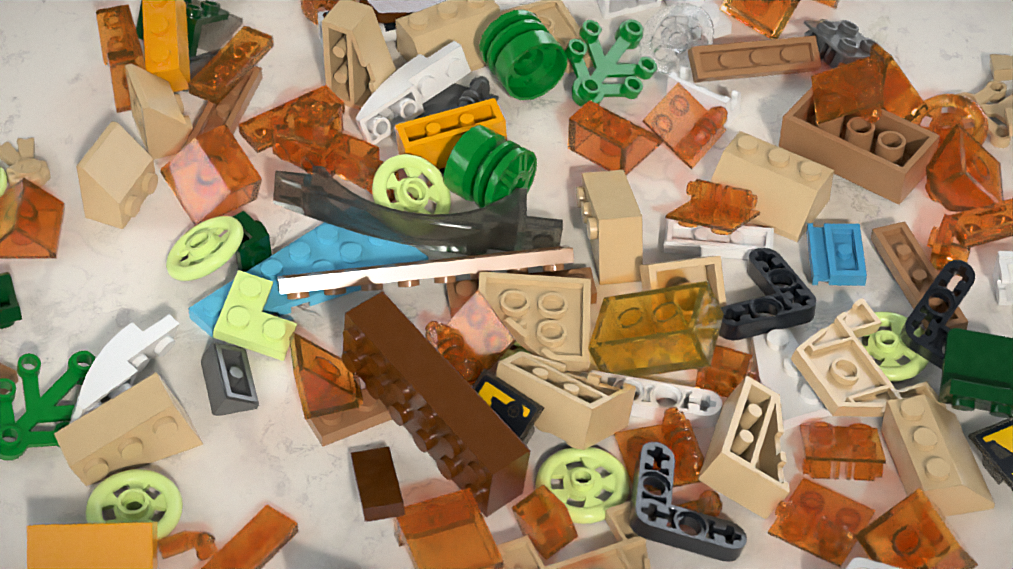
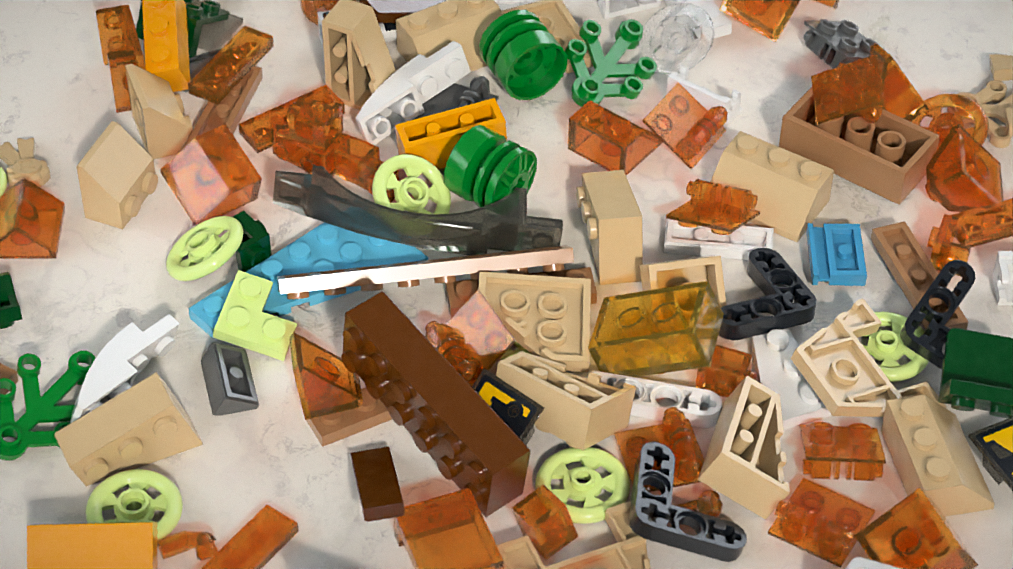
(754, 59): medium nougat plate -> none

